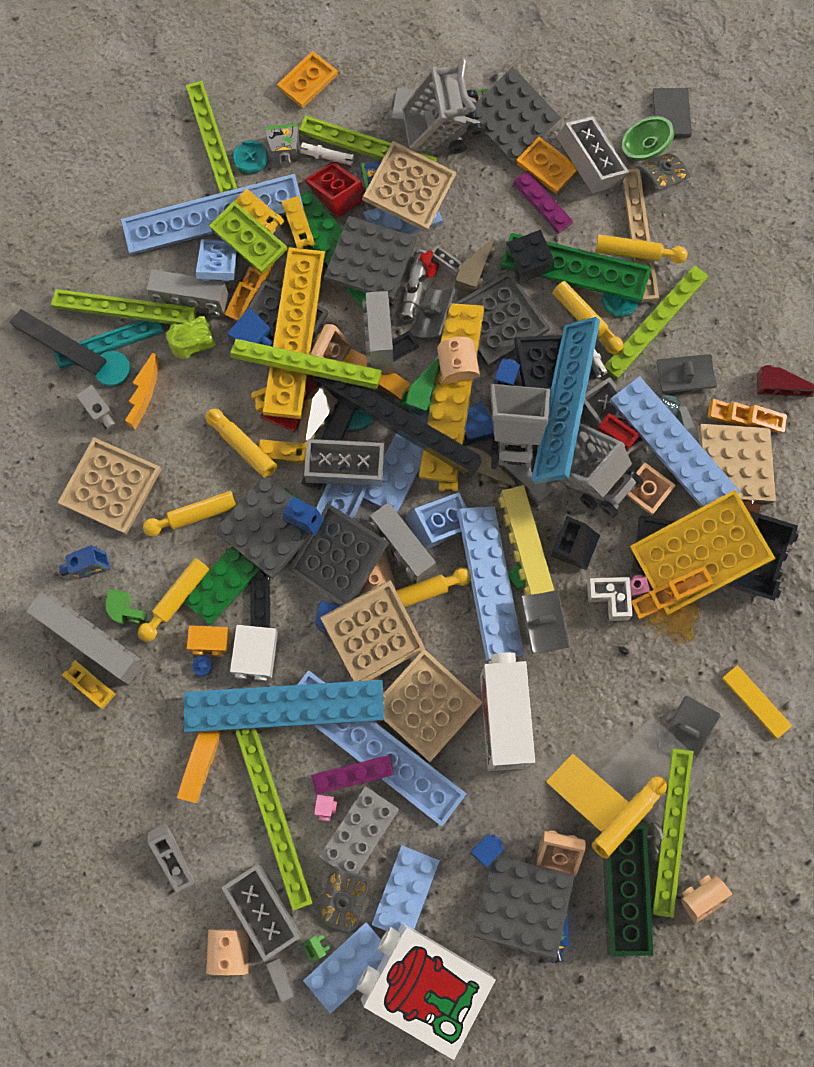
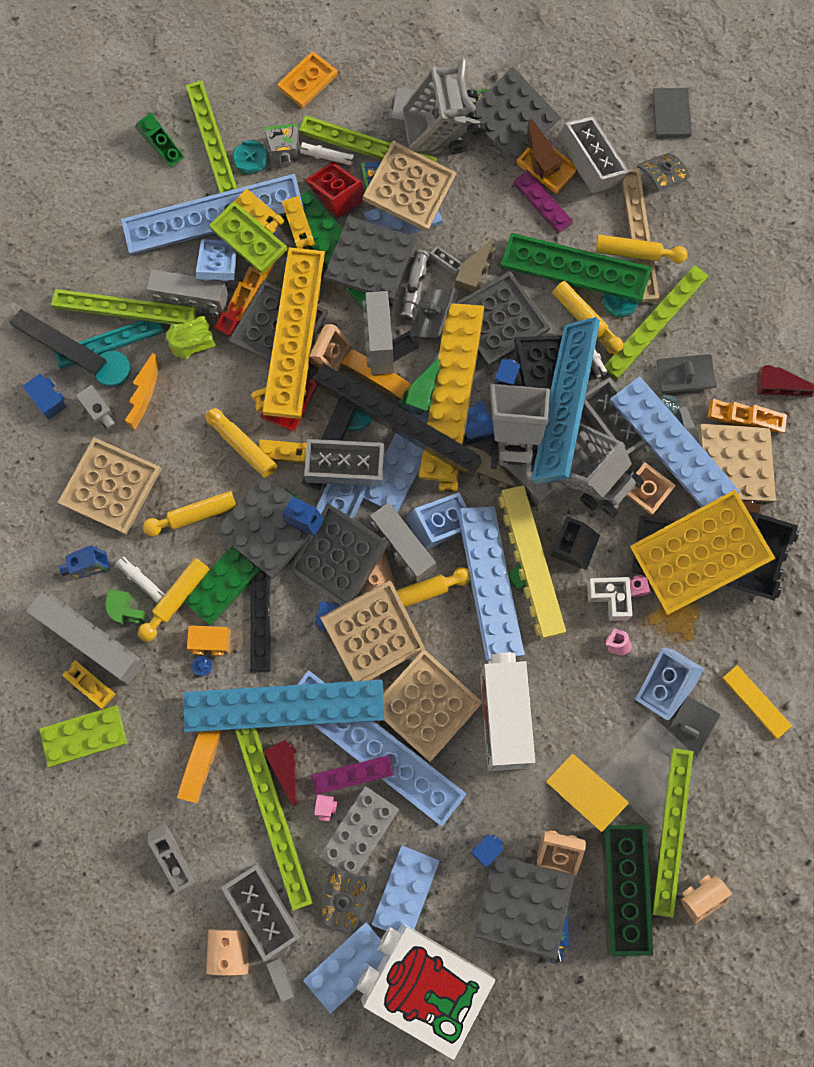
(44, 396): none -> blue brick
(83, 736): none -> lime plate
(137, 577): none -> white pin
(159, 139): none -> green slope
(227, 321): none -> red plate
(251, 329): blue torso -> none
(254, 652): white brick -> none
(284, 765): none -> dark red slope
(306, 363): lime plate -> none
(314, 949): bright green tile -> none
(315, 409): dark tan slope -> none
(430, 267): red piece -> none
(458, 360): light nougat brick -> none
(530, 256): black brick -> none
(543, 156): none -> reddish brown slope
(545, 622): dark grey shield -> none
(618, 430): red tile -> none
(618, 643): none -> bright pink plate
(629, 817): yellow piece -> none
(648, 138): bright green dish -> none
(655, 832): light grey piece -> none
(669, 683): none -> light blue slope
(672, 592): light orange slope -> none

